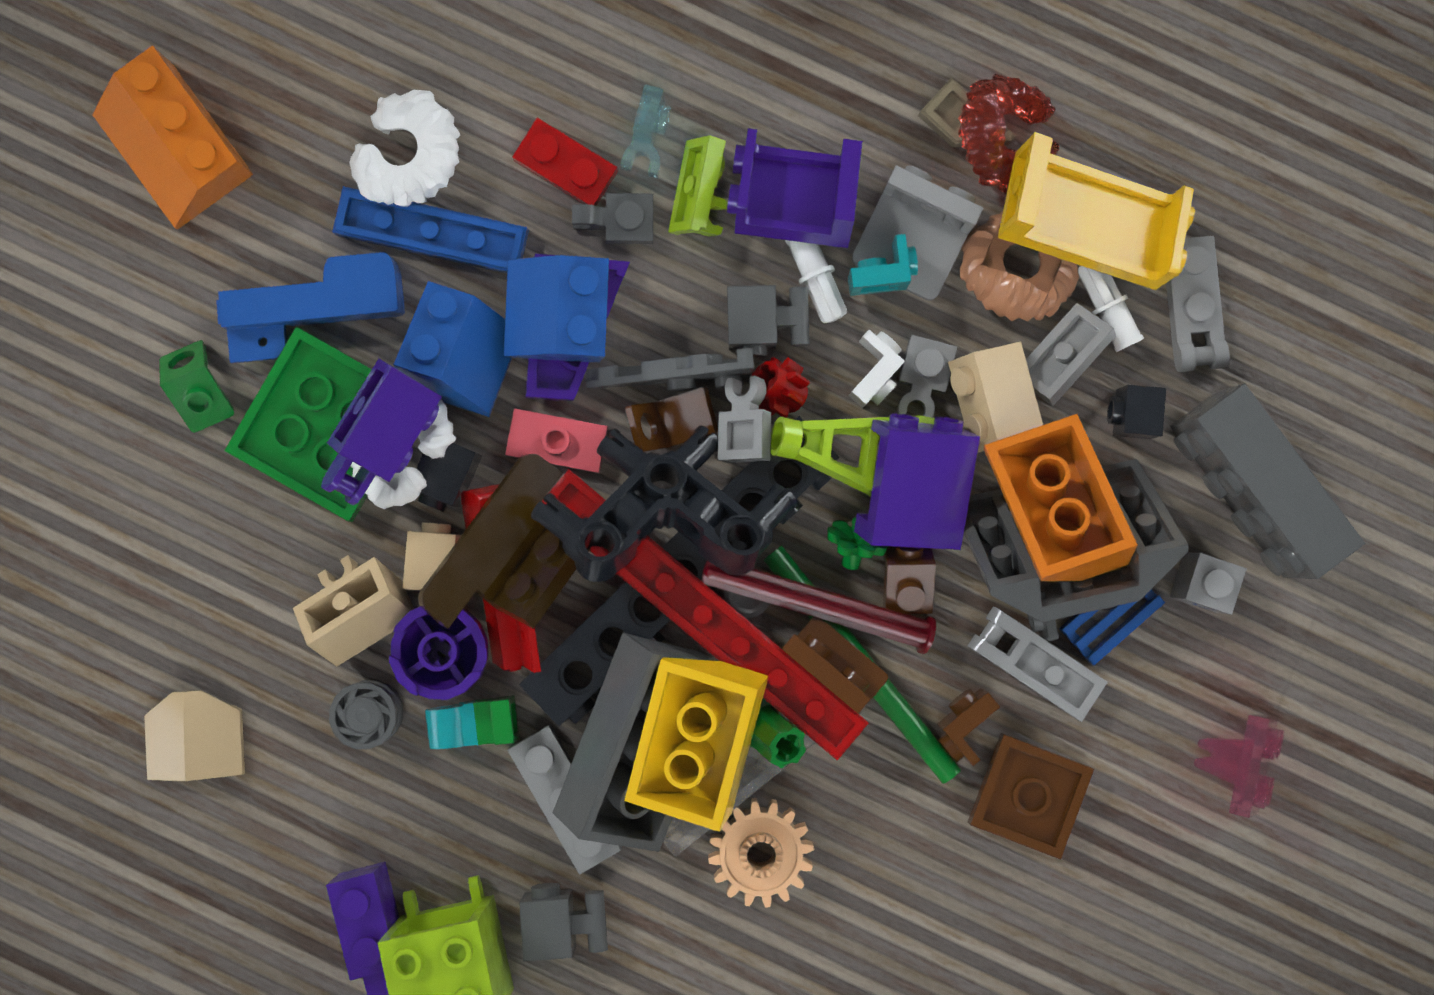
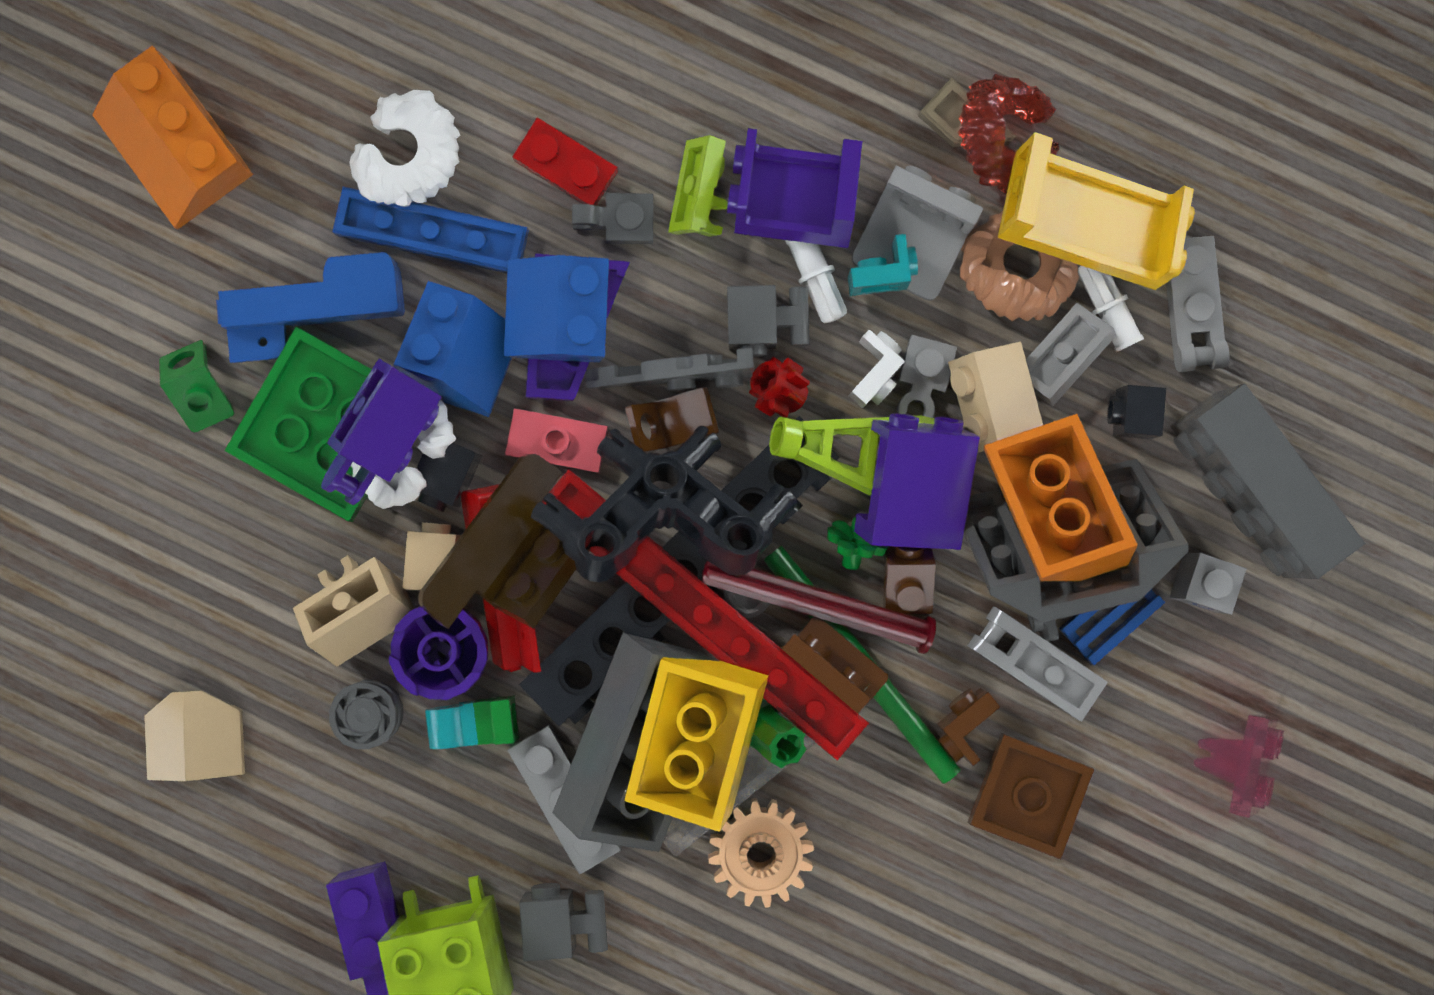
(650, 119): clear light blue plate -> none
(746, 429): light grey plate -> none

